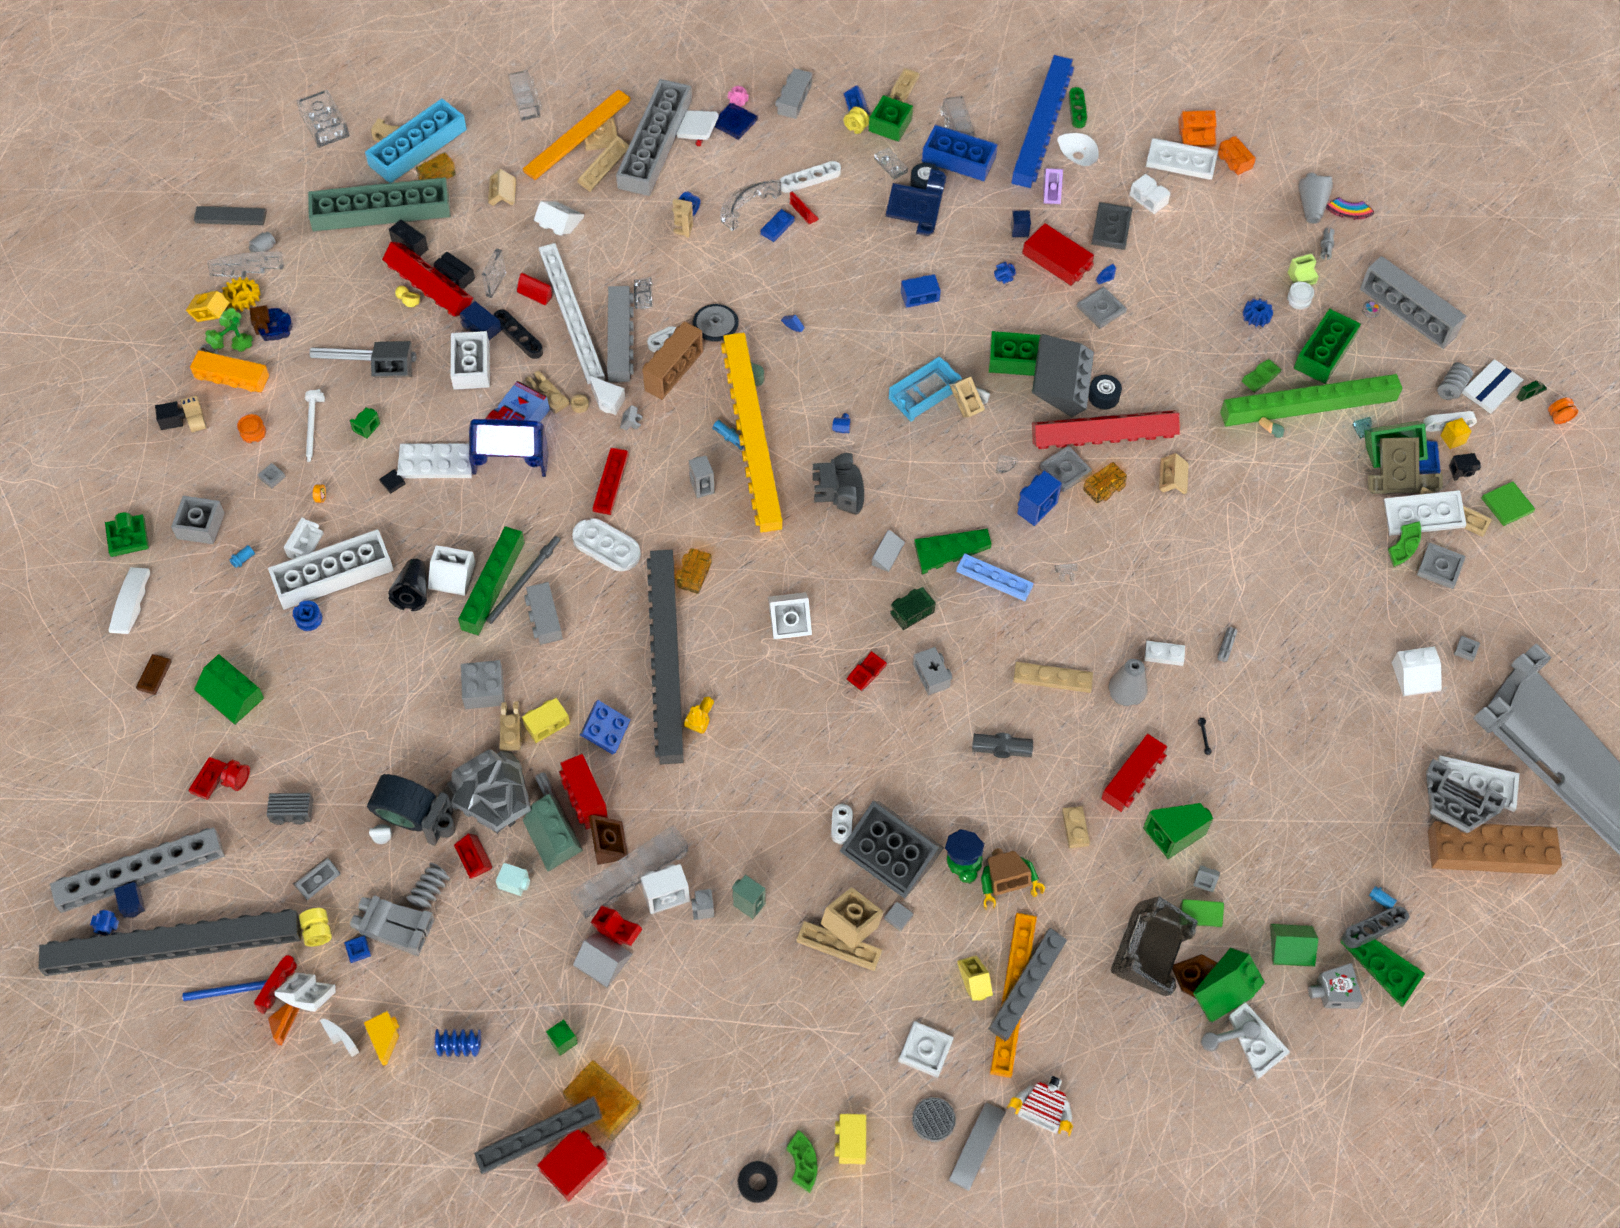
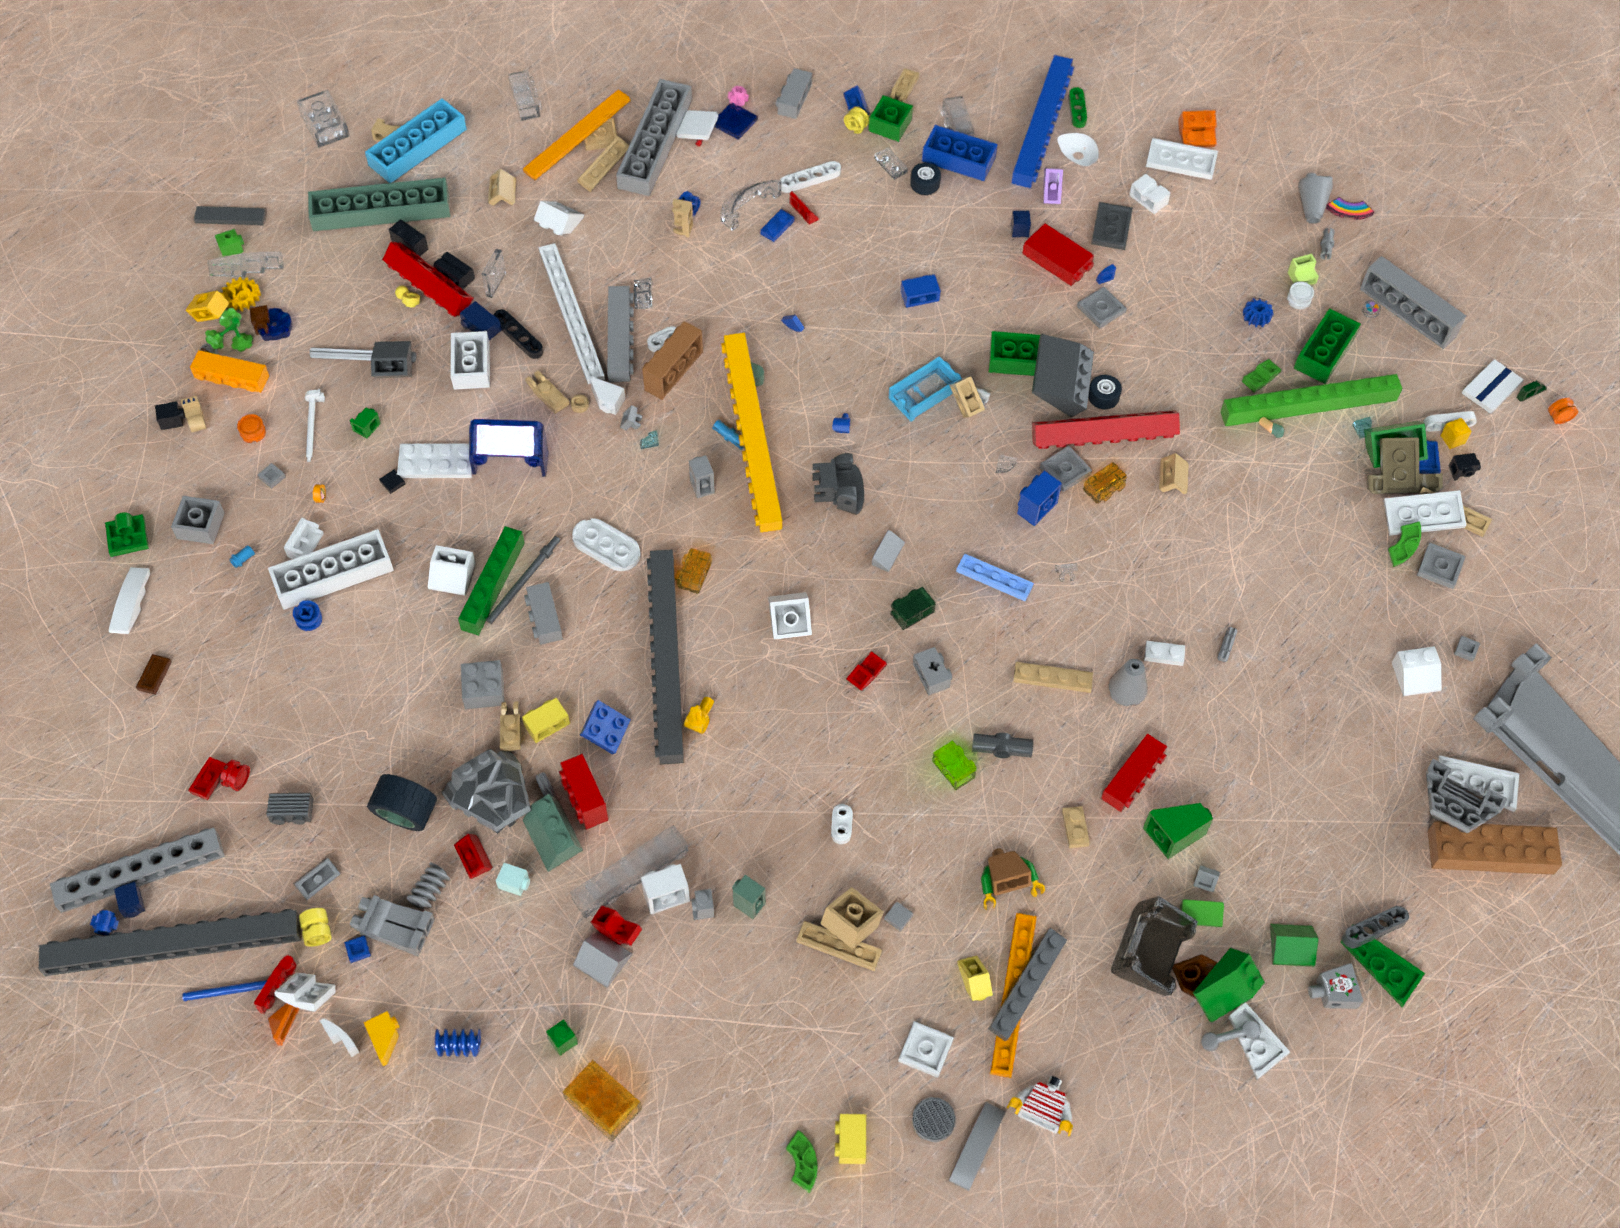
(228, 689): green slope -> none
(229, 243): none -> bright green brick
(262, 242): light grey brick -> none
(380, 834): white plate -> none
(410, 587): black cone -> none
(437, 167): clear yellow brick -> none
(440, 813): dark grey plate -> none
(521, 404): medium blue piece -> none
(534, 289): red slope -> none
(538, 1135): dark grey tile -> none
(573, 1163): red brick -> none
(607, 839): reddish brown slope -> none
(610, 481): red plate -> none
(650, 441): none -> clear light blue tile
(726, 321): light grey wheel -> none
(764, 1194): black tyre -> none
(891, 849): dark grey slope -> none
(918, 204): dark blue piece -> none
(942, 549): green wing -> none
(954, 765): none -> clear neon green brick
(964, 854): dark blue piece -> none
(1004, 272): blue gear -> none
(1201, 722): black hinge -> none
(1236, 155): orange brick -> none
(1382, 897): dark azure pin -> none
(1455, 381): light grey piece -> none
(1508, 503): bright green tile -> none

